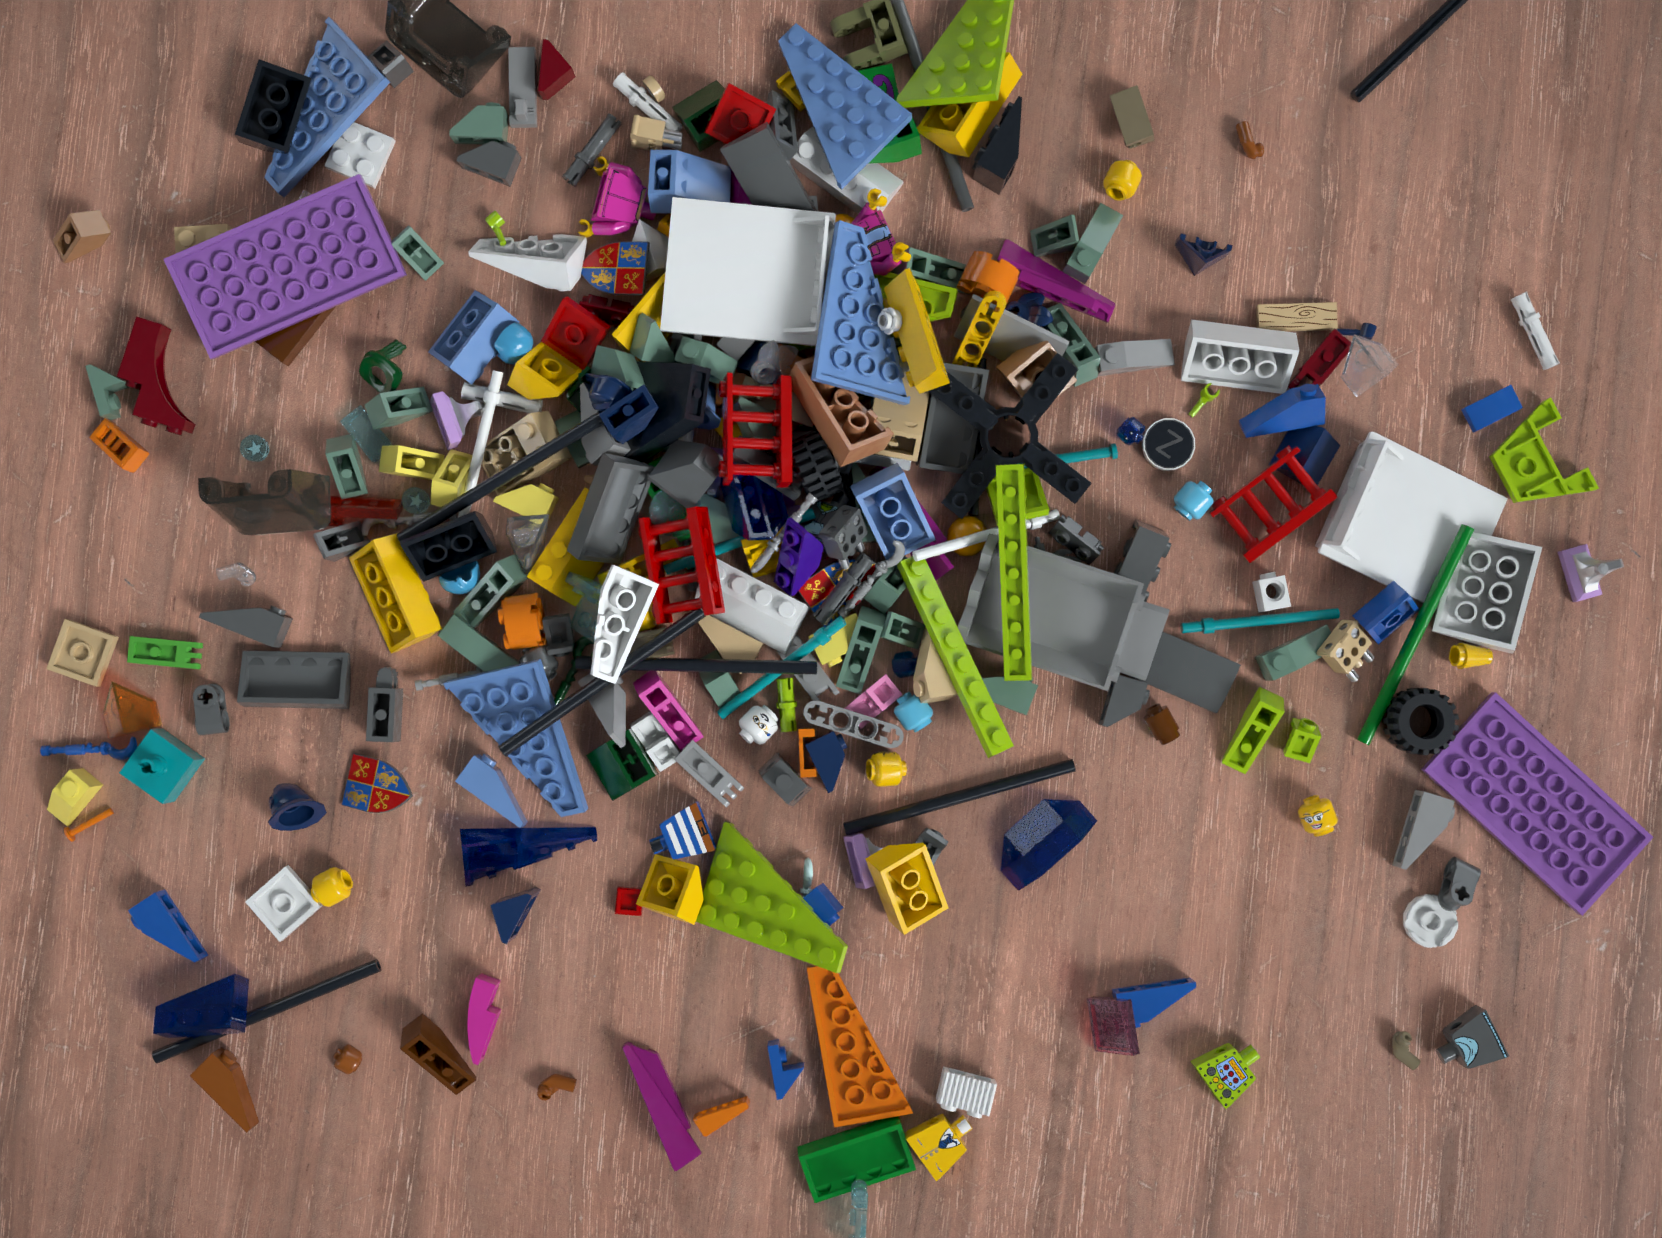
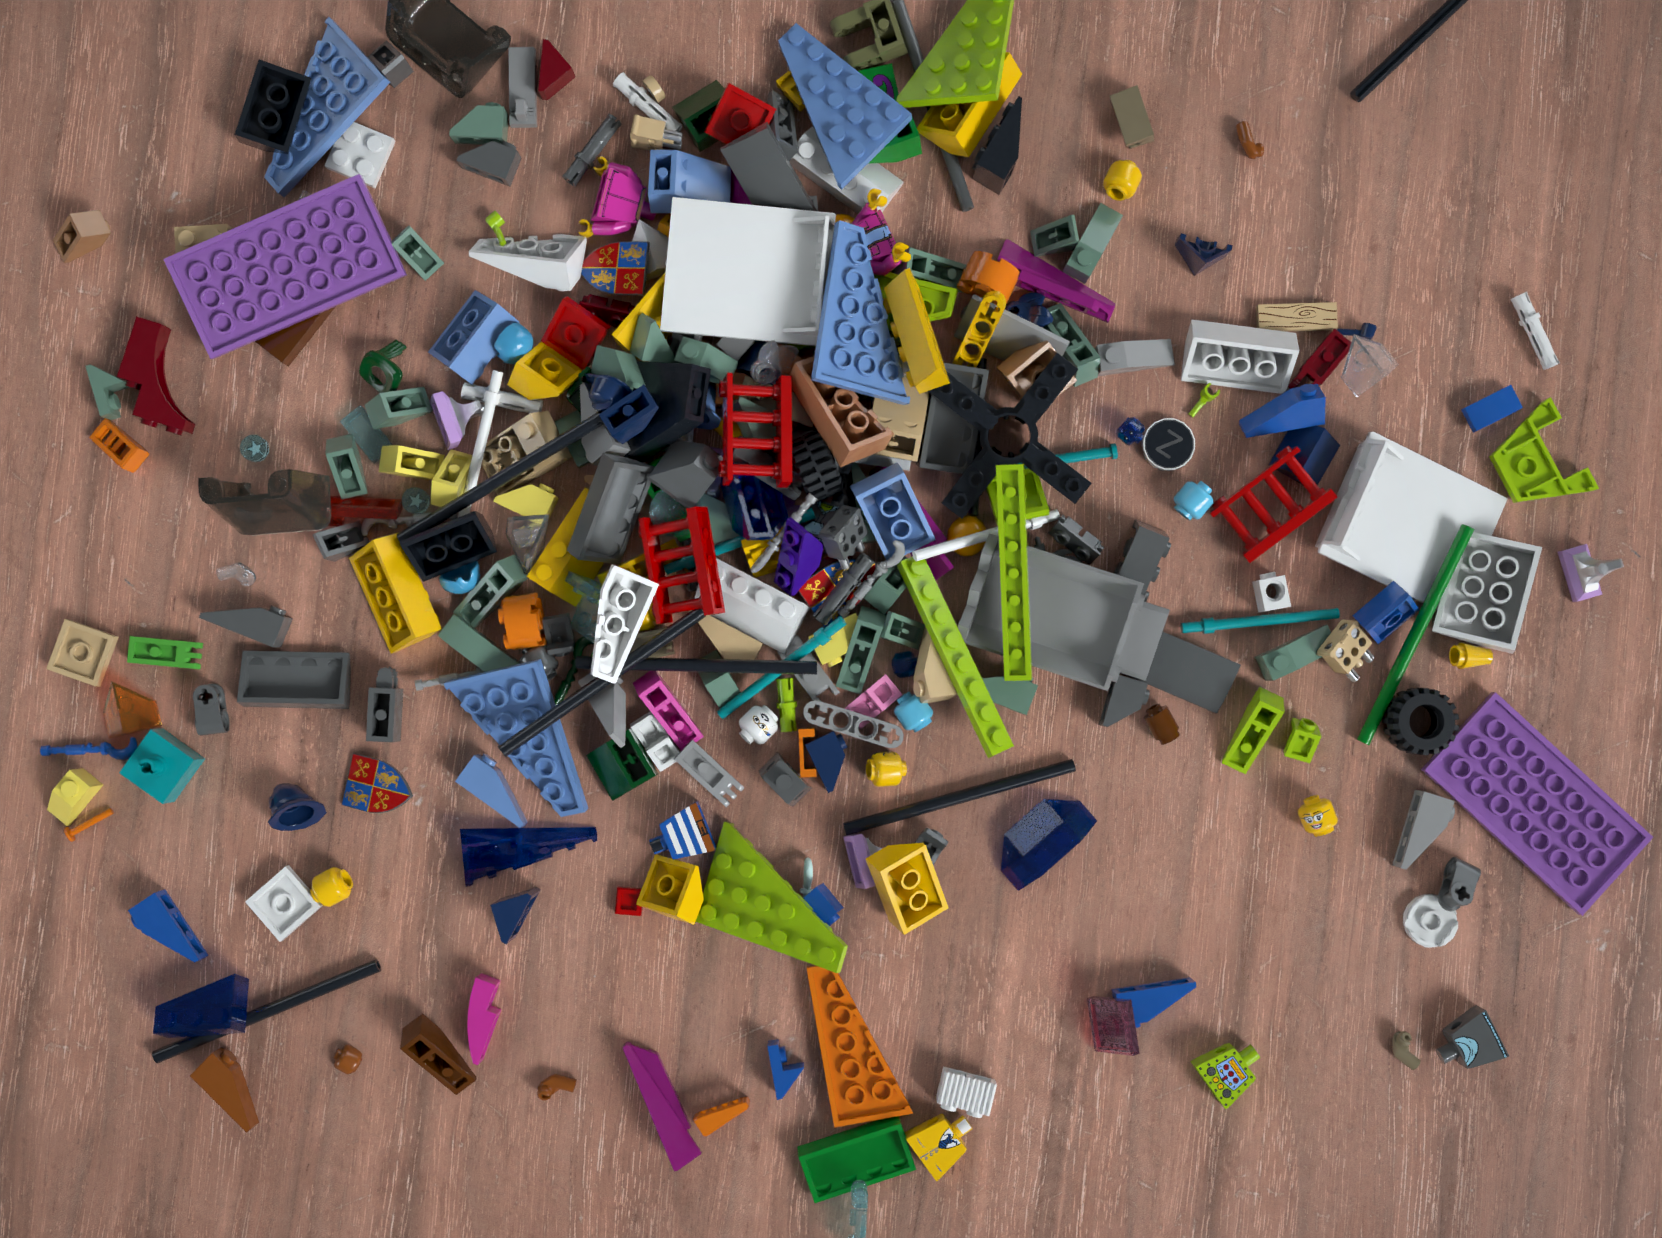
(889, 320): white plate -> none

